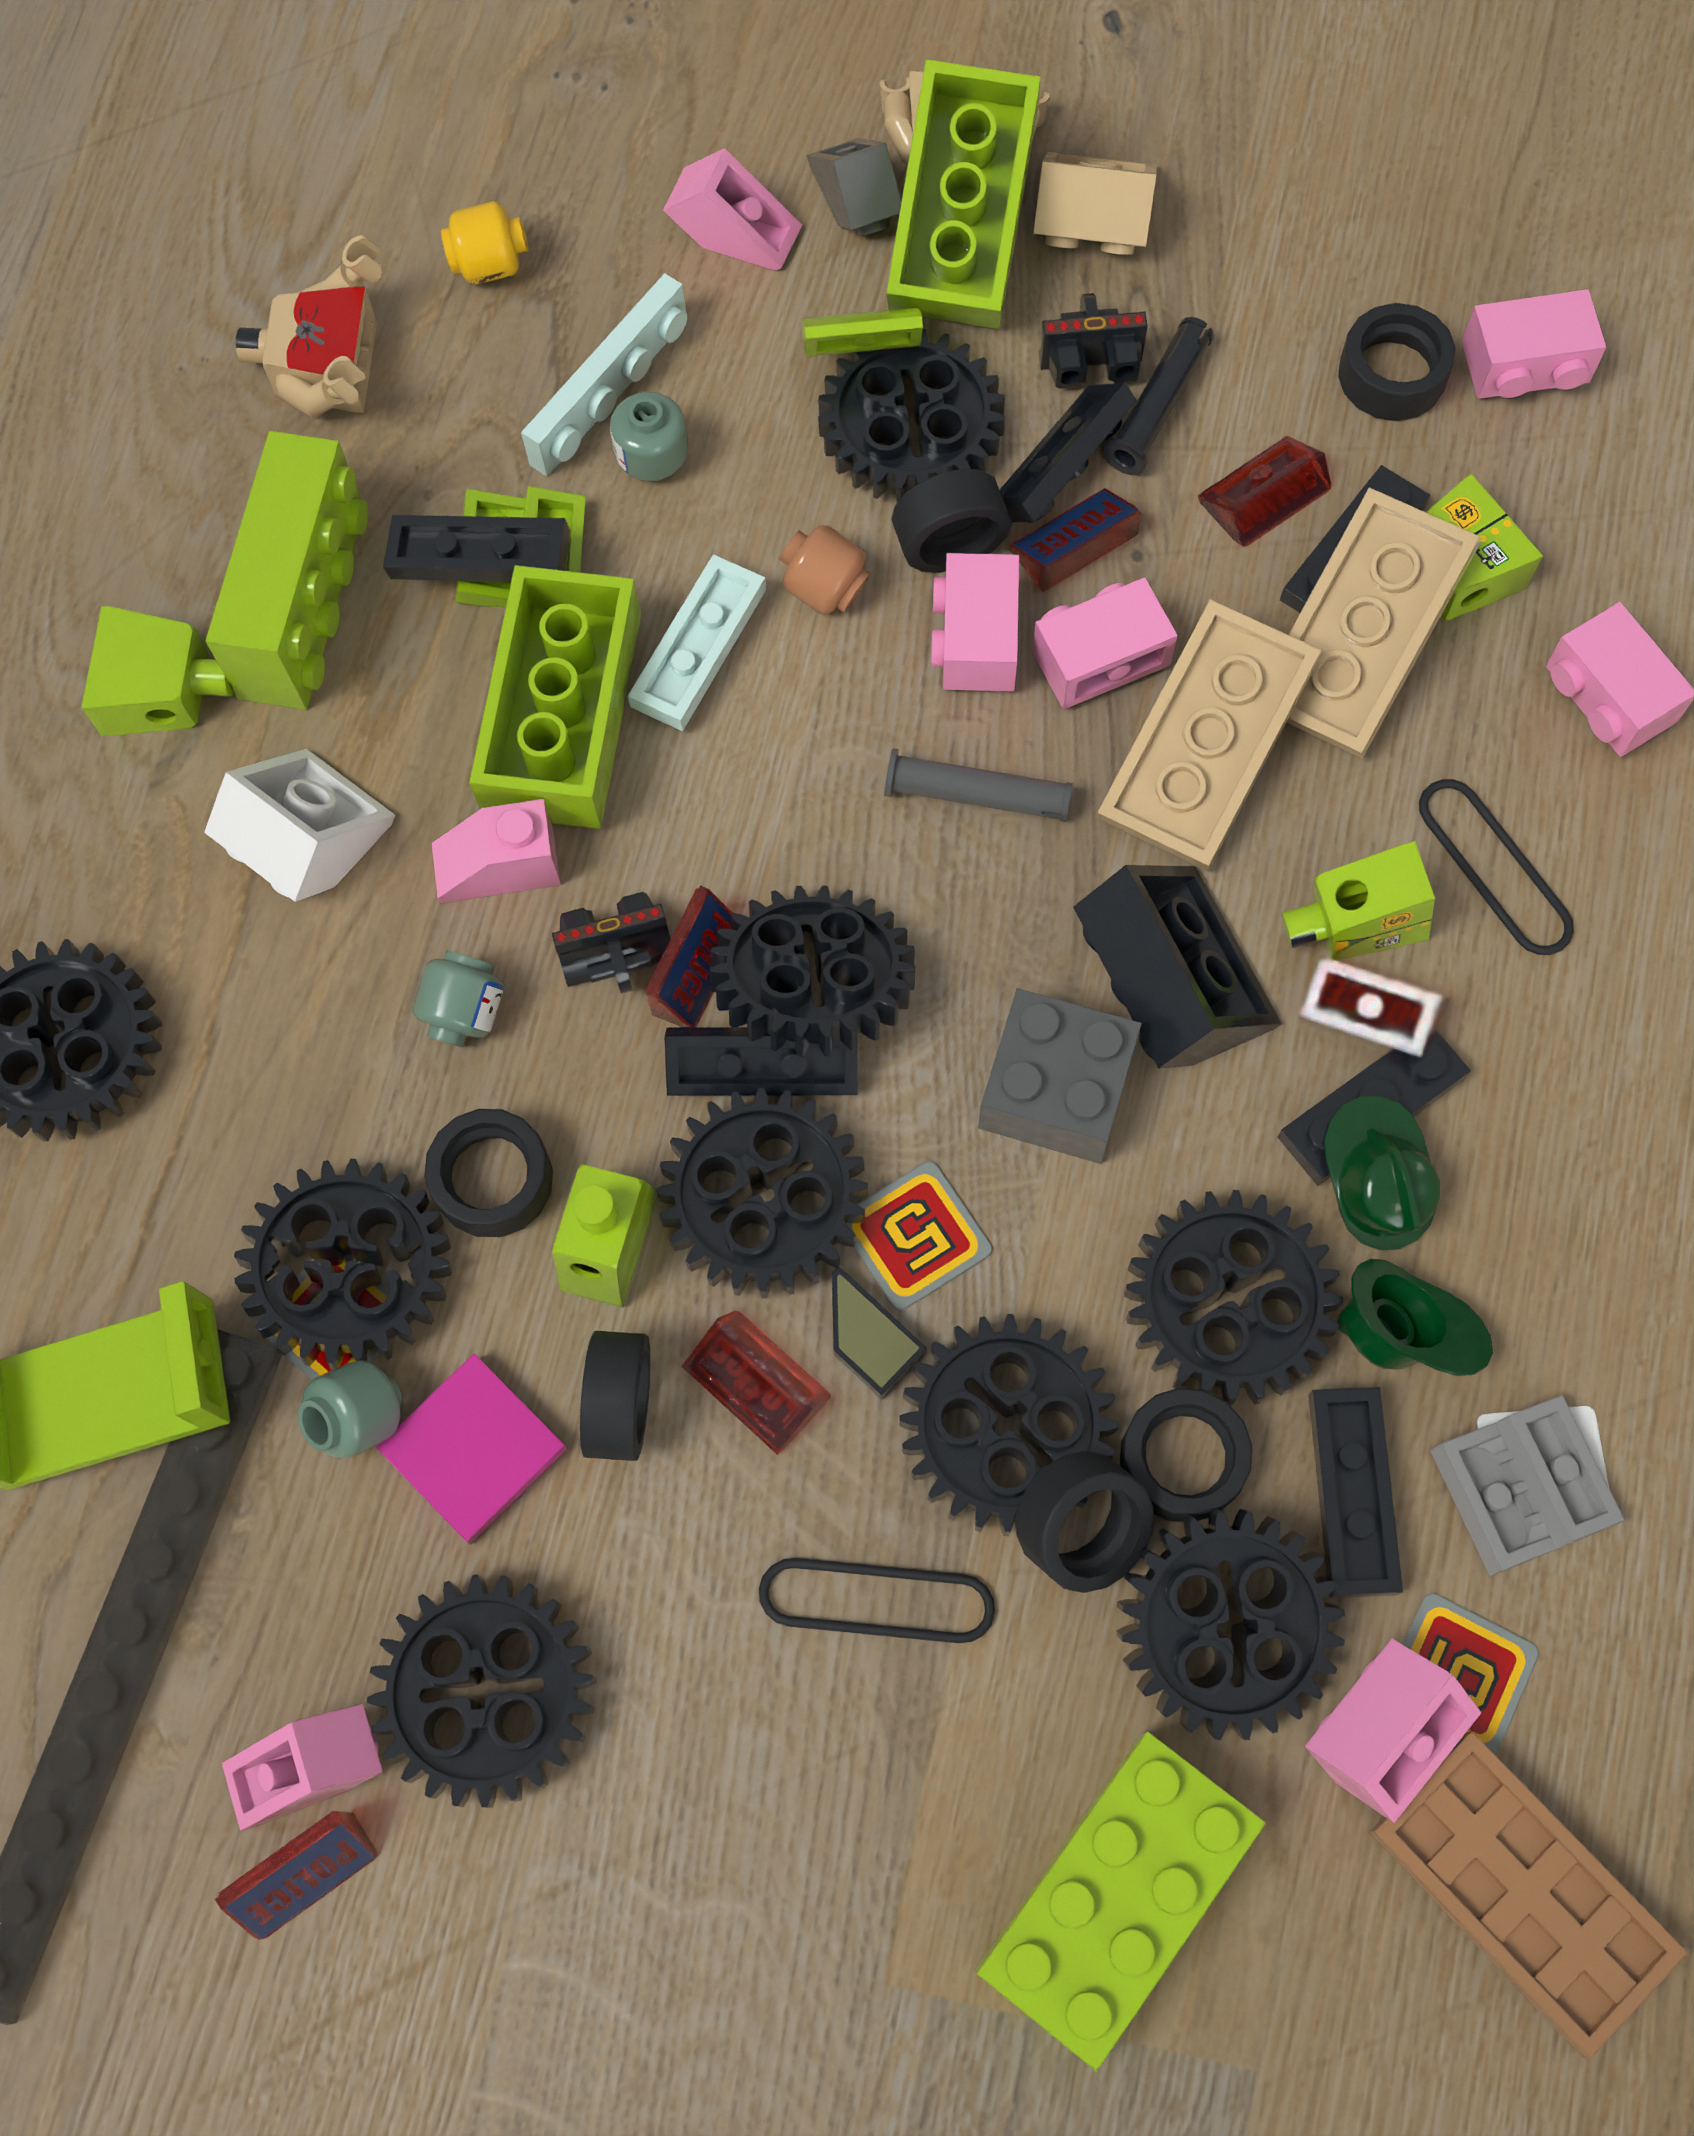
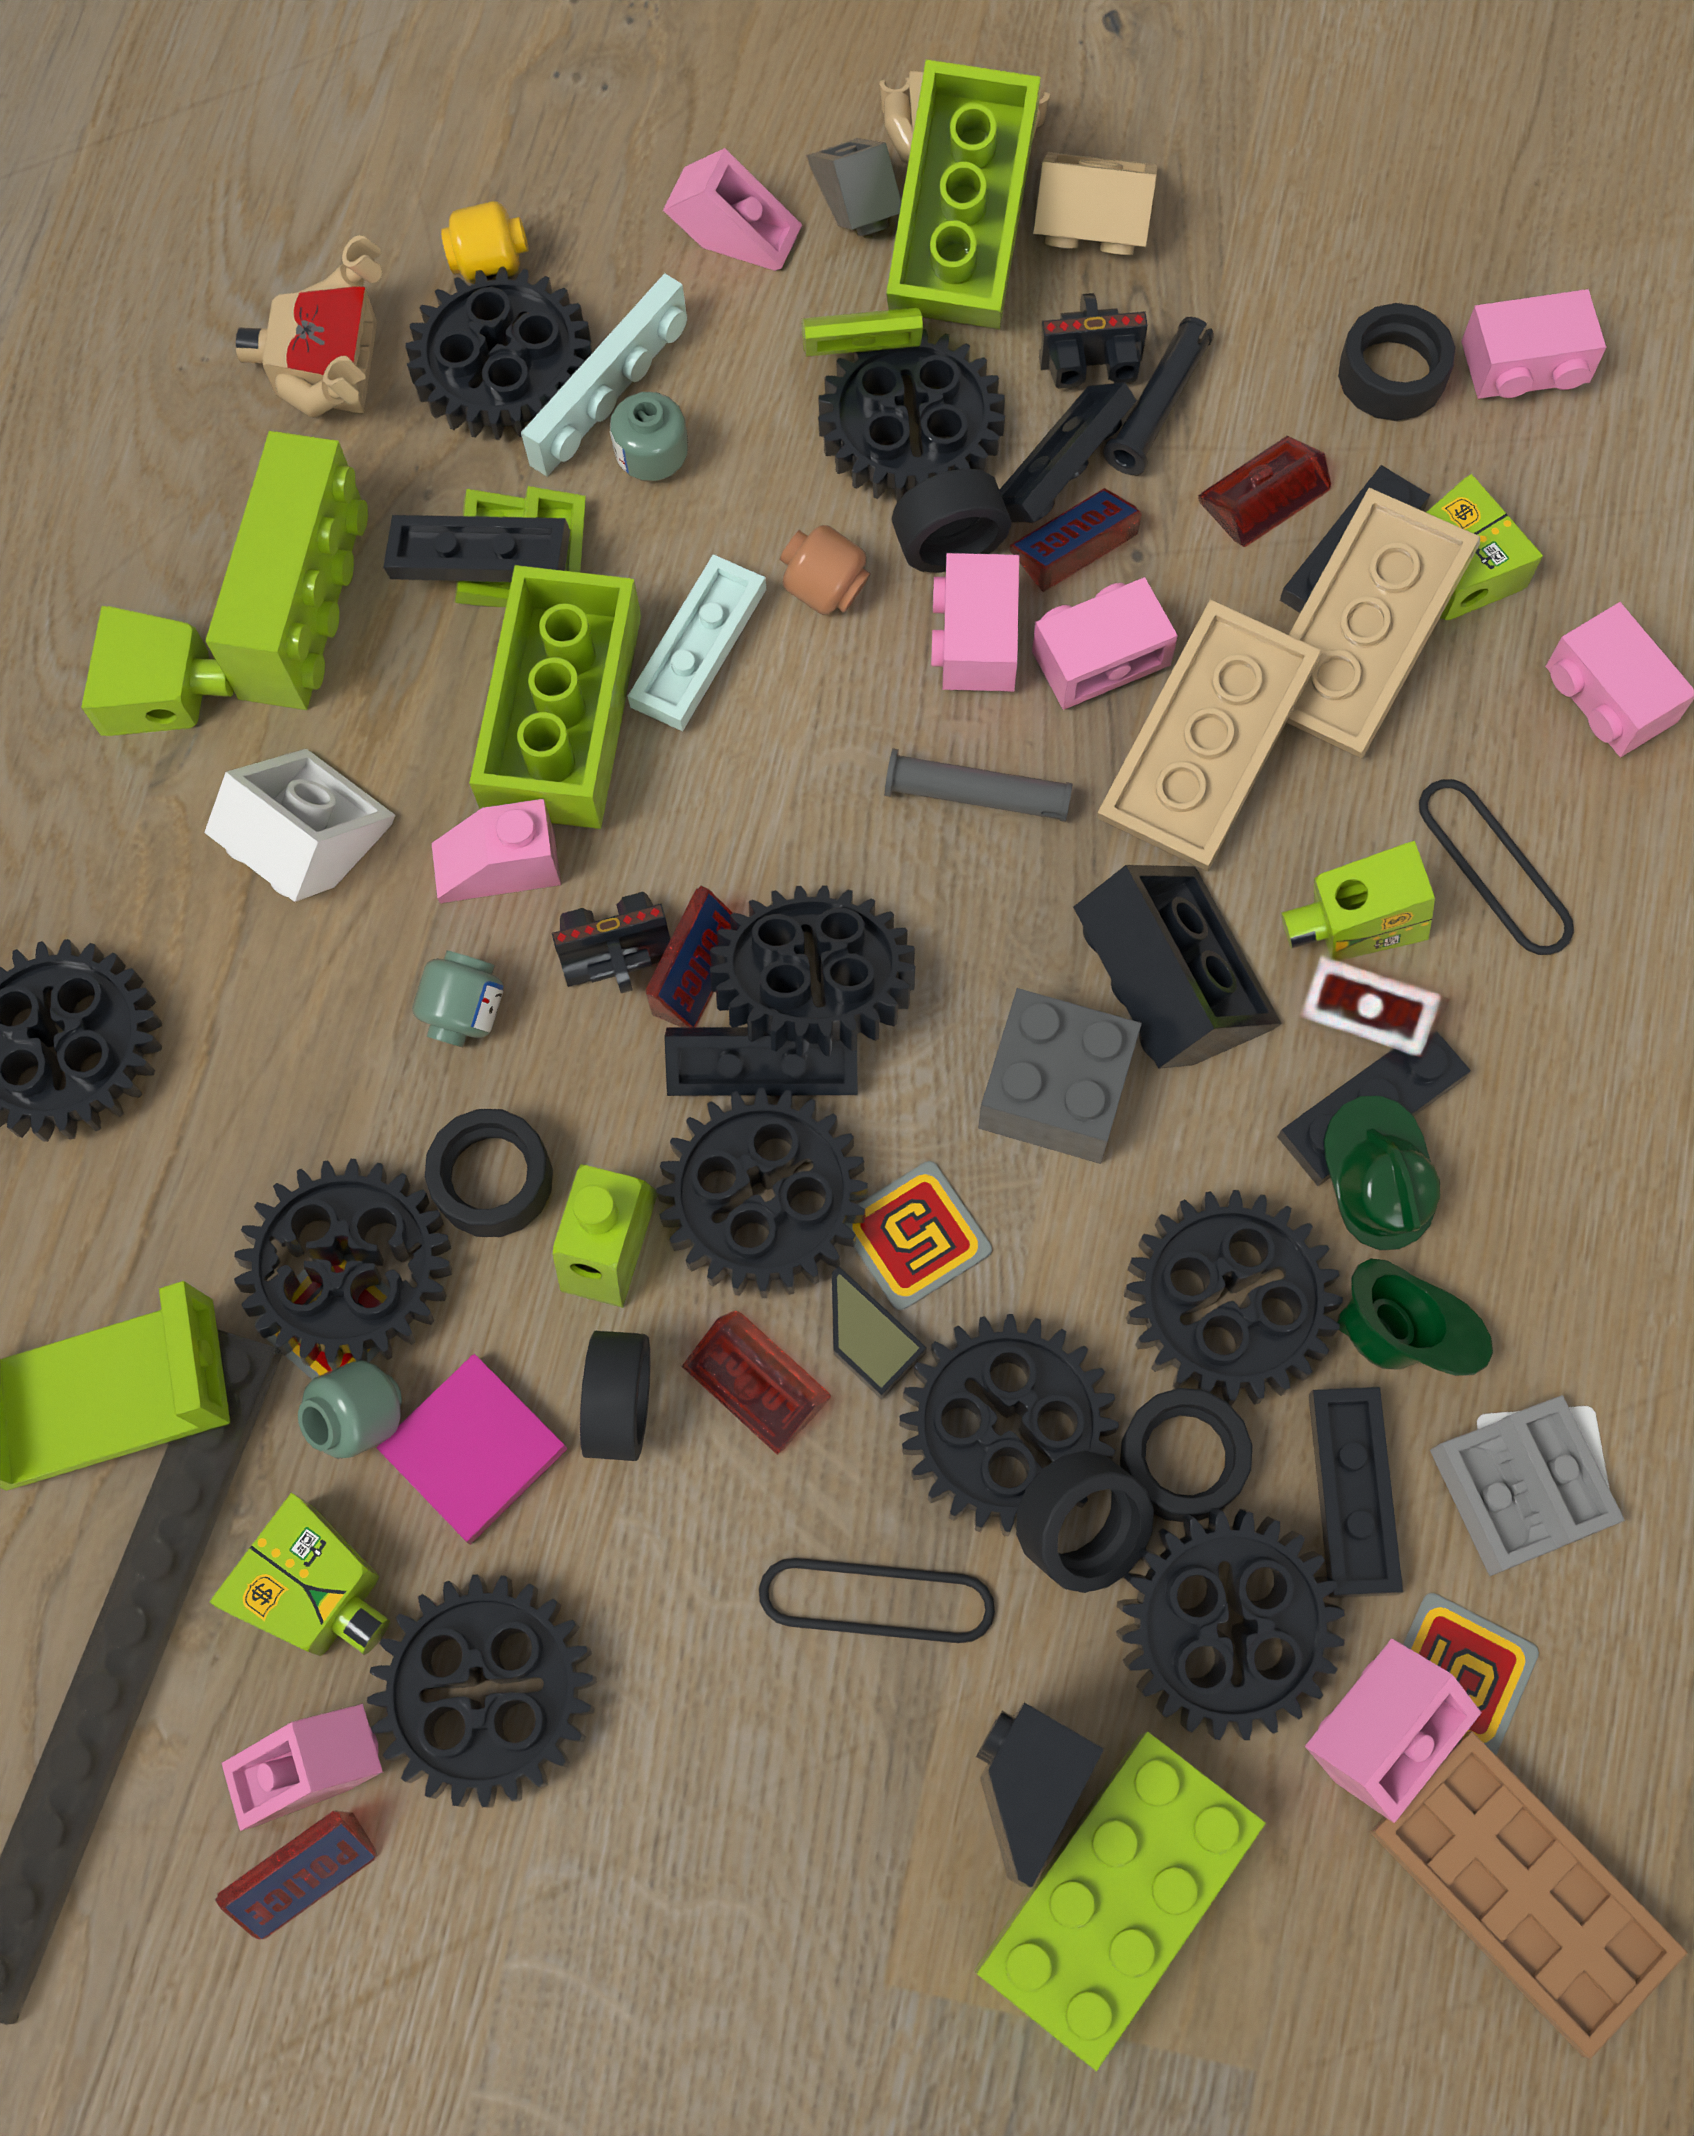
(304, 1584): none -> lime torso
(496, 337): none -> black gear
(1032, 1785): none -> black slope

